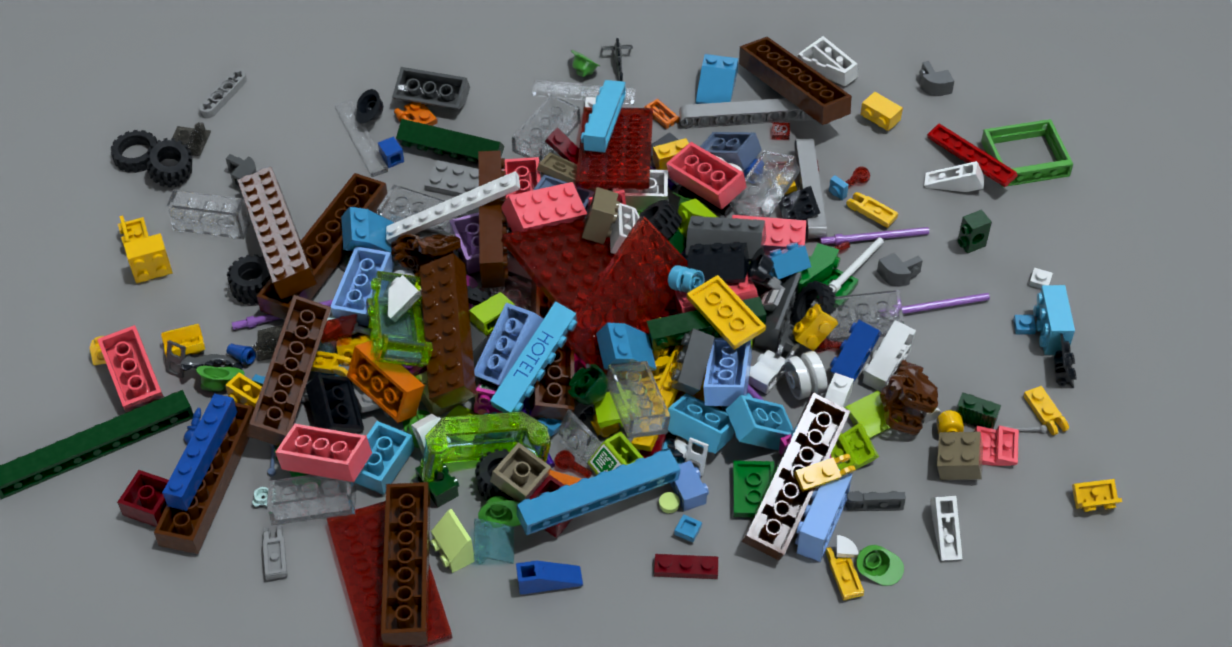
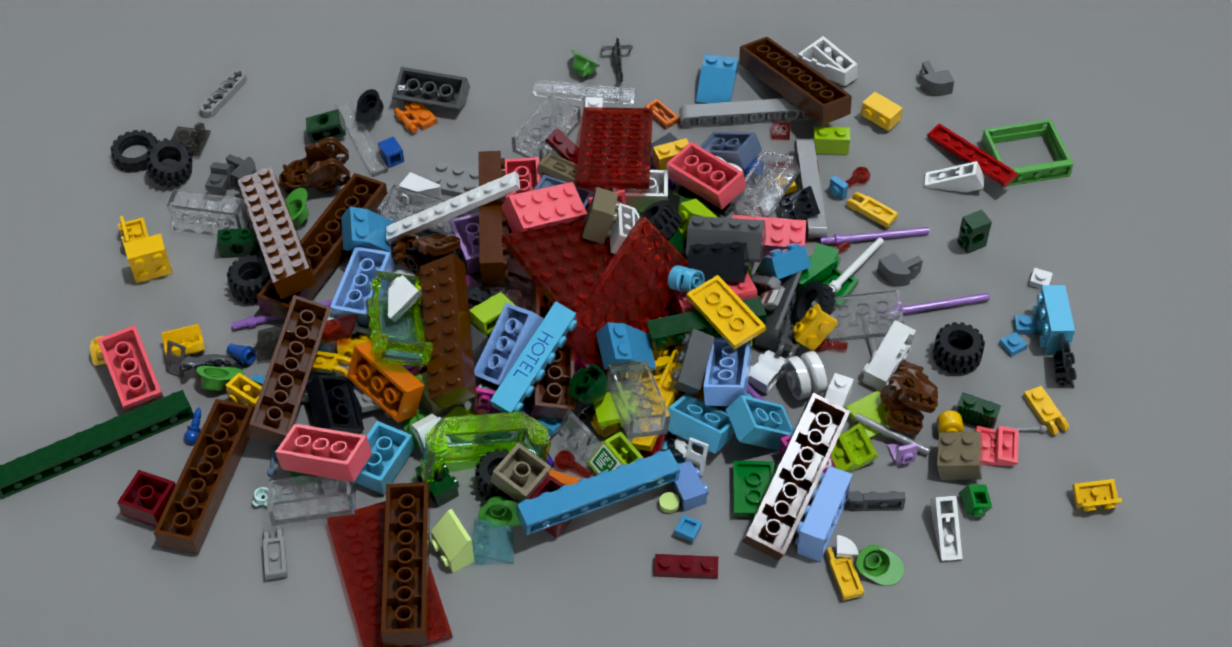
(200, 452): blue brick -> none
(220, 177): none -> dark grey brick
(237, 242): none -> dark green brick
(297, 206): none -> bright green piece
(318, 169): none -> reddish brown animal
(325, 125): none -> dark green brick
(421, 185): none -> white slope
(444, 141): dark green brick -> none
(547, 576): blue slope -> none
(604, 116): medium azure brick -> none
(760, 266): black piece -> none
(822, 472): yellow hinge -> none
(831, 140): none -> lime slope
(855, 350): blue brick -> none
(890, 433): none -> light grey bar
(905, 453): none -> lavender bracket
(931, 416): white tile -> none
(958, 336): none -> black tyre
(976, 499): none -> green brick
(1013, 344): none -> dark azure plate

